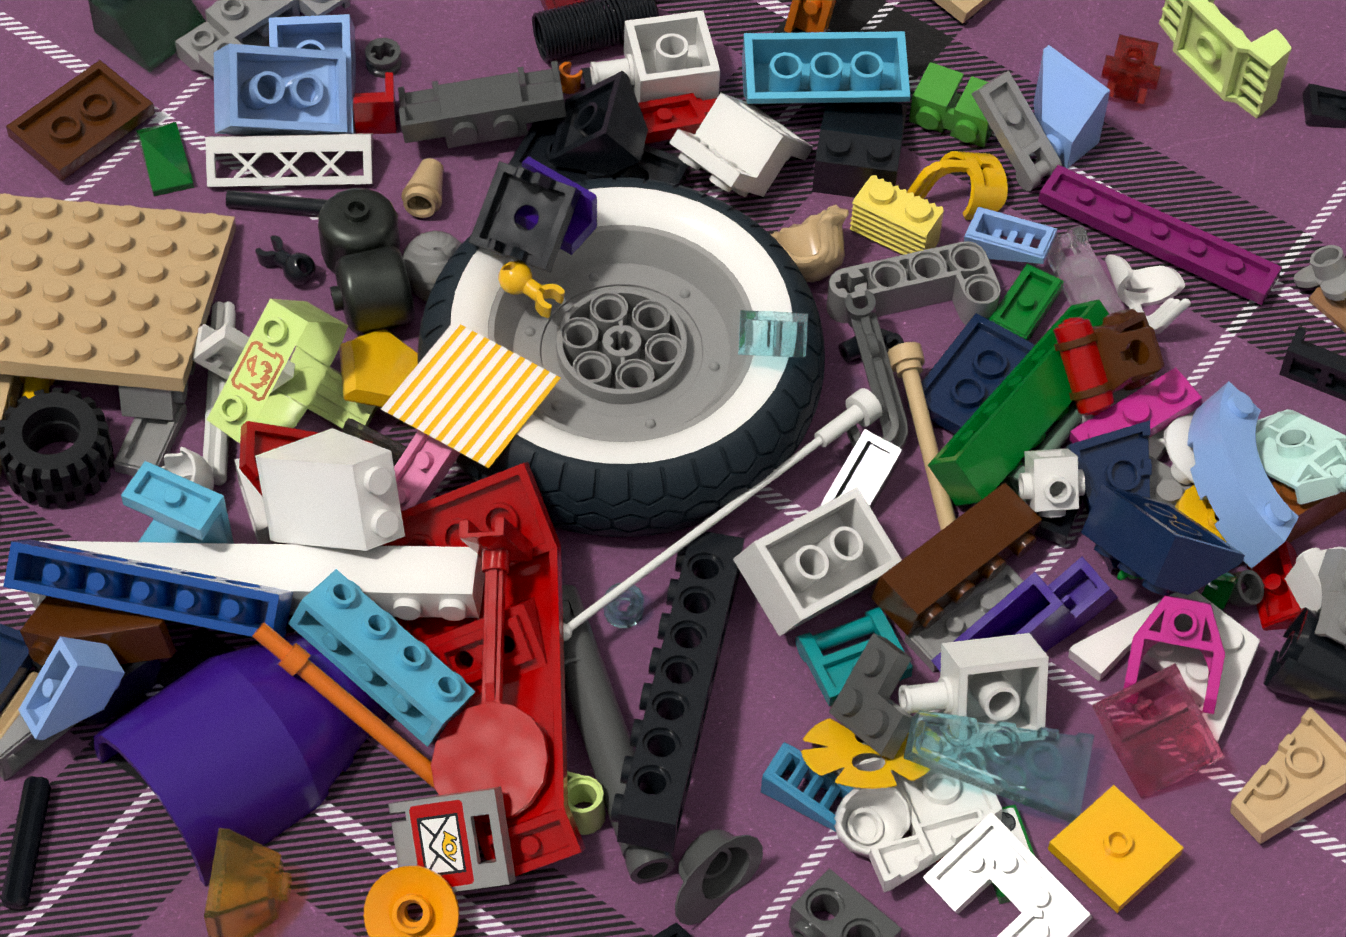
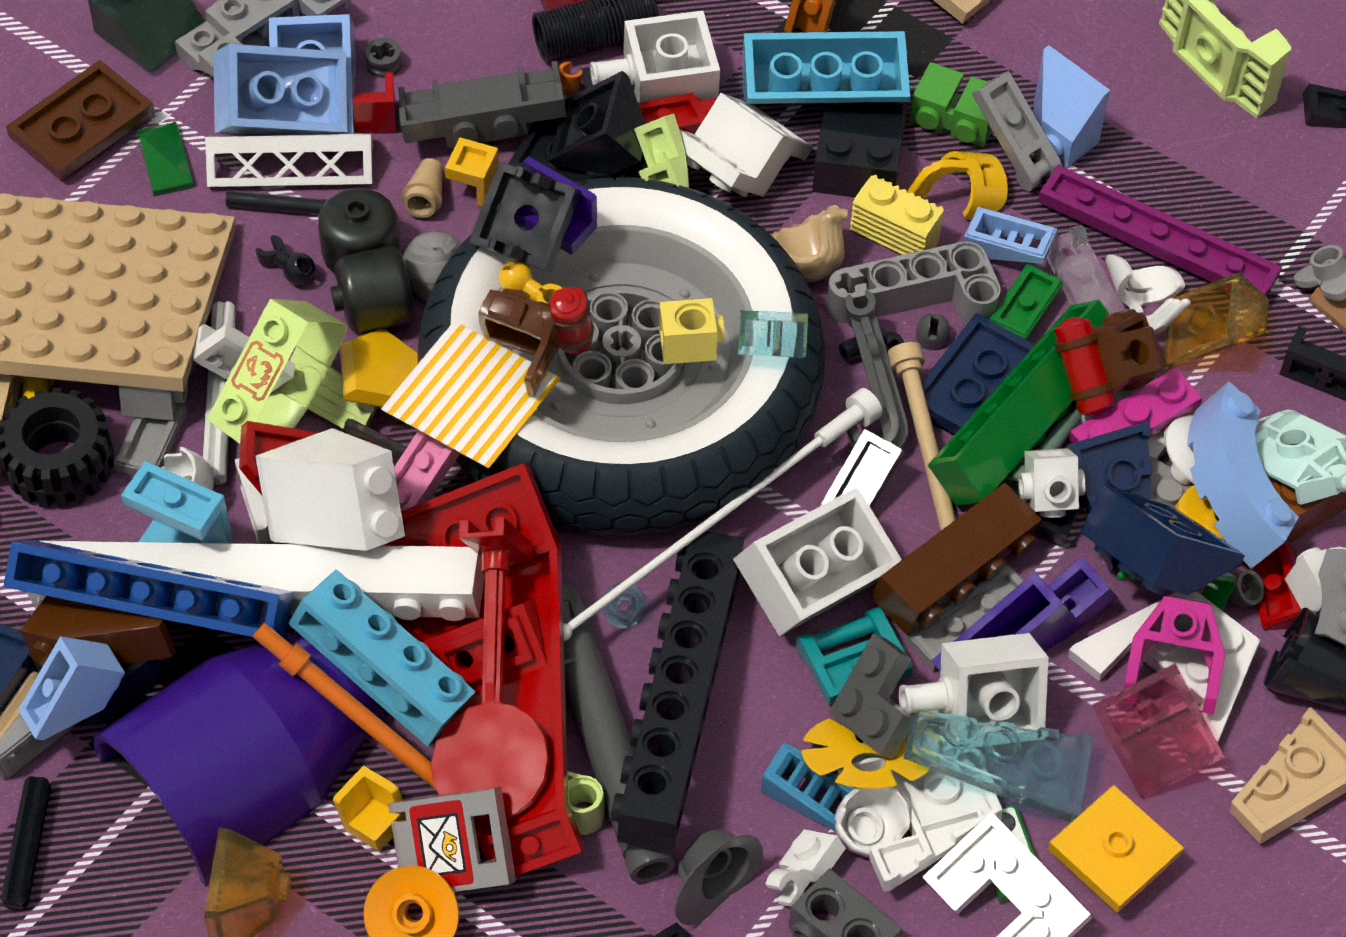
(365, 808): none -> yellow panel
(473, 165): none -> yellow panel
(537, 326): none -> reddish brown piece
(663, 151): none -> yellowish green slope
(689, 331): none -> light yellow brick
(804, 863): none -> white plate
(933, 342): none -> dark grey hinge
(1128, 77): clear red brick -> none
(1216, 320): none -> clear yellow slope

